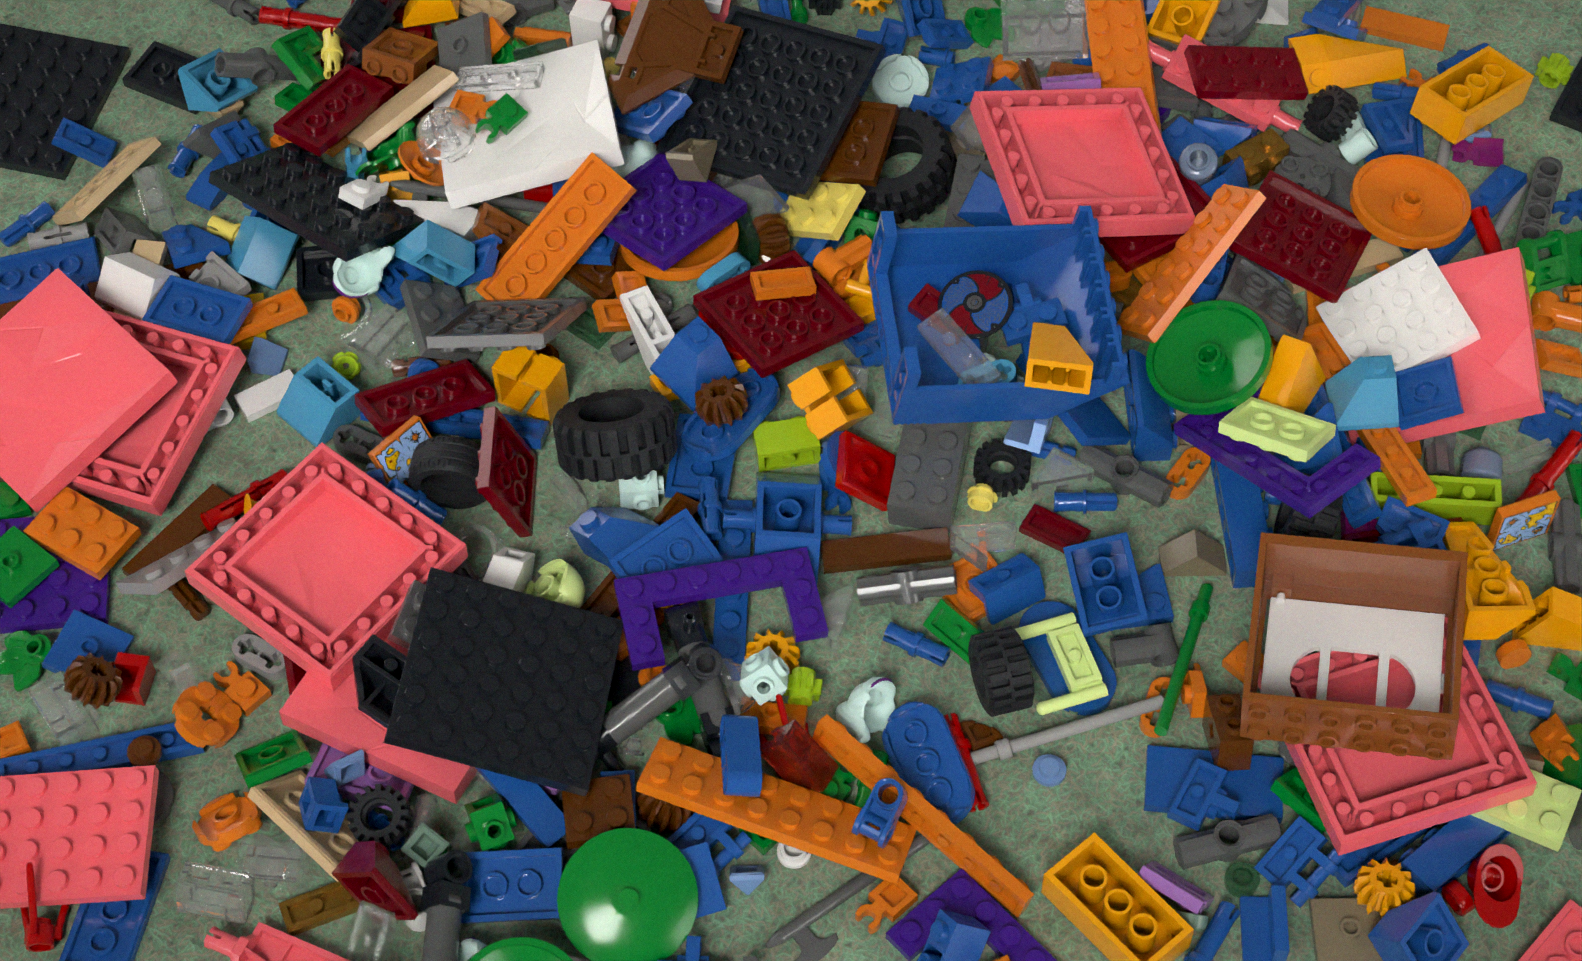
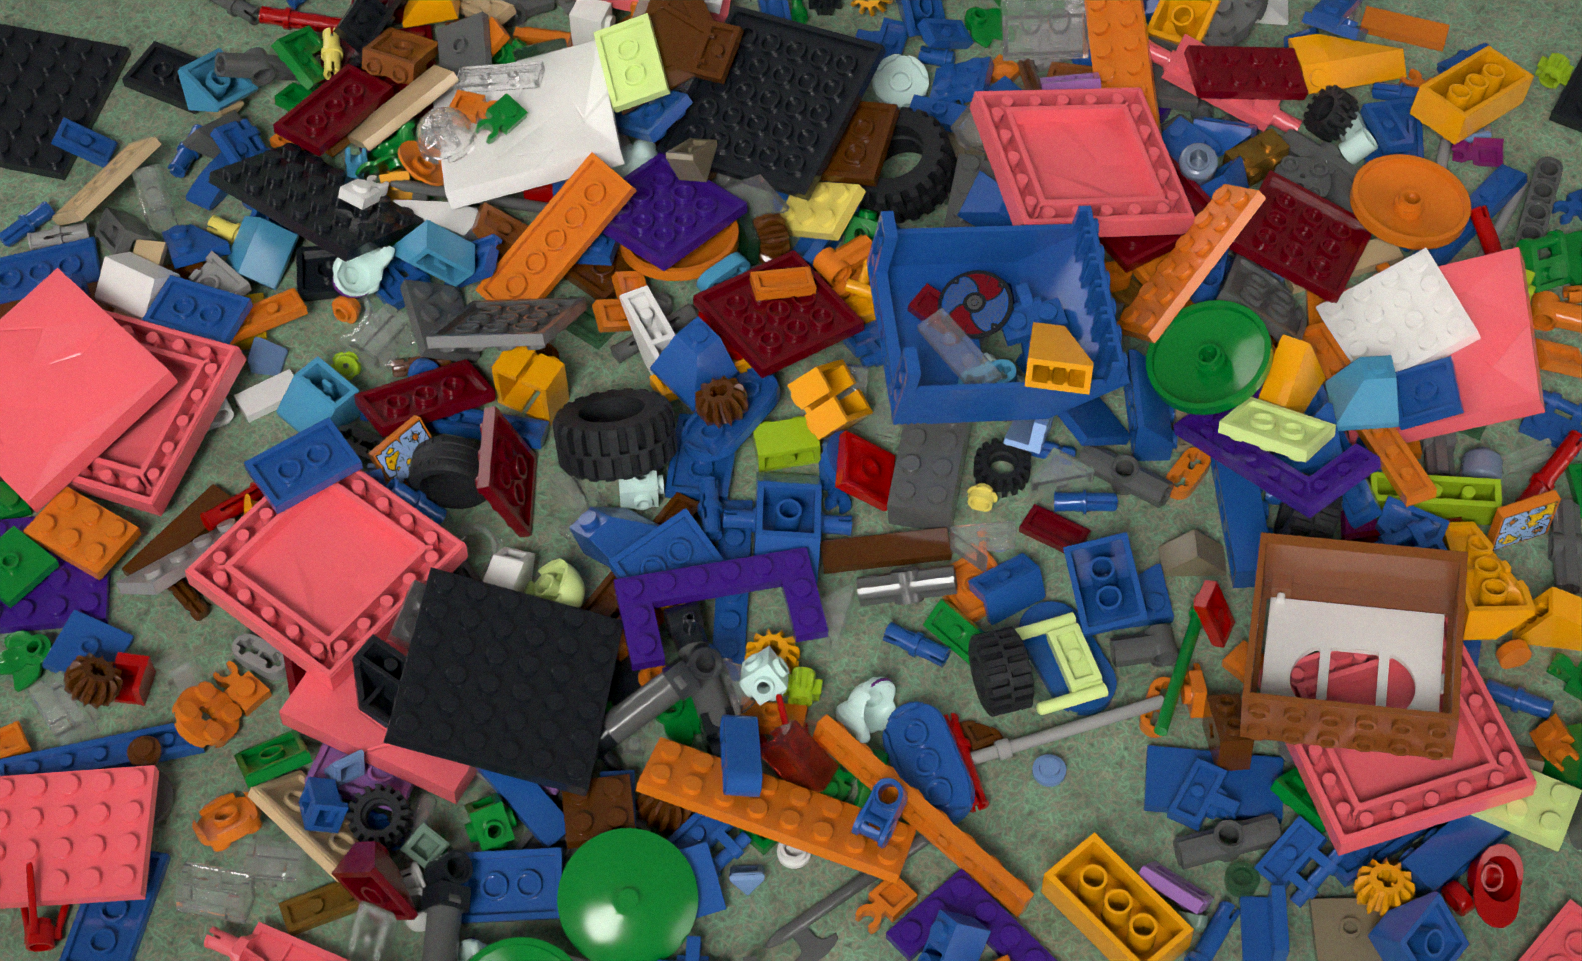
(303, 465): none -> blue plate
(631, 63): none -> yellowish green plate
(1214, 613): none -> red plate

